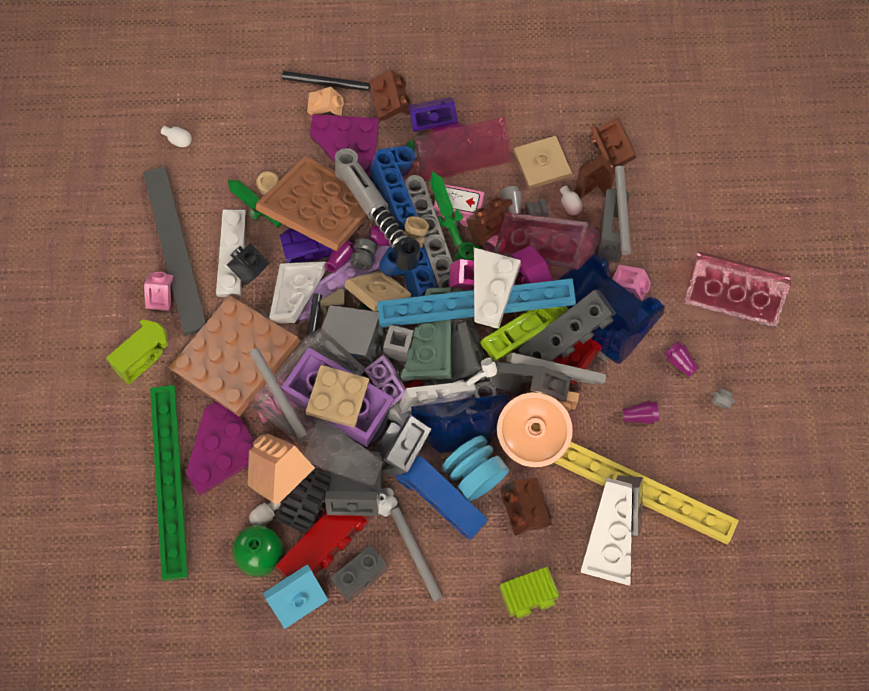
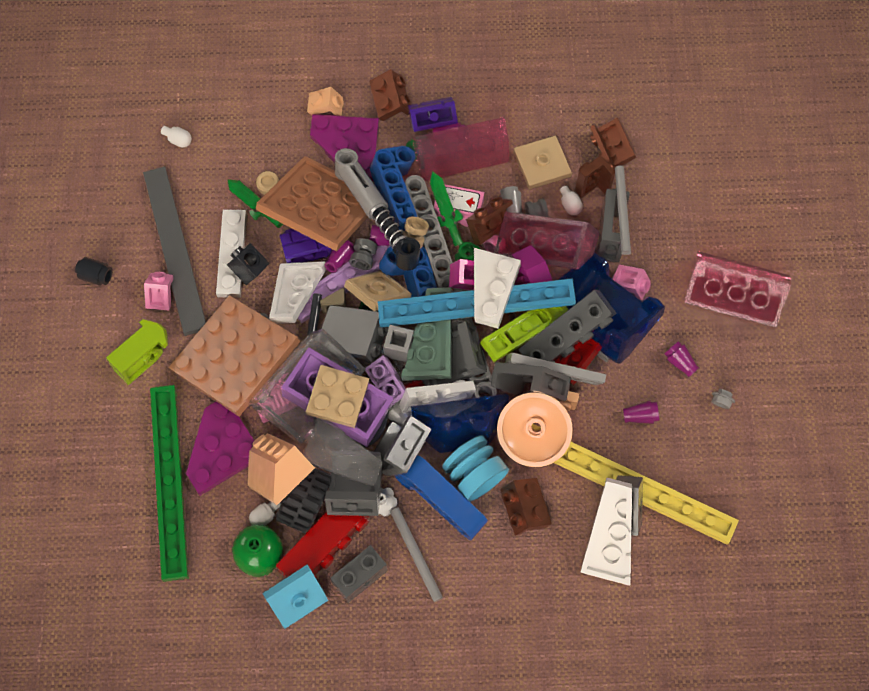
(93, 271): none -> black brick
(278, 393): light grey bar -> none
(327, 81): black bar -> none
(489, 370): white hand -> none
(529, 592): lime brick -> none

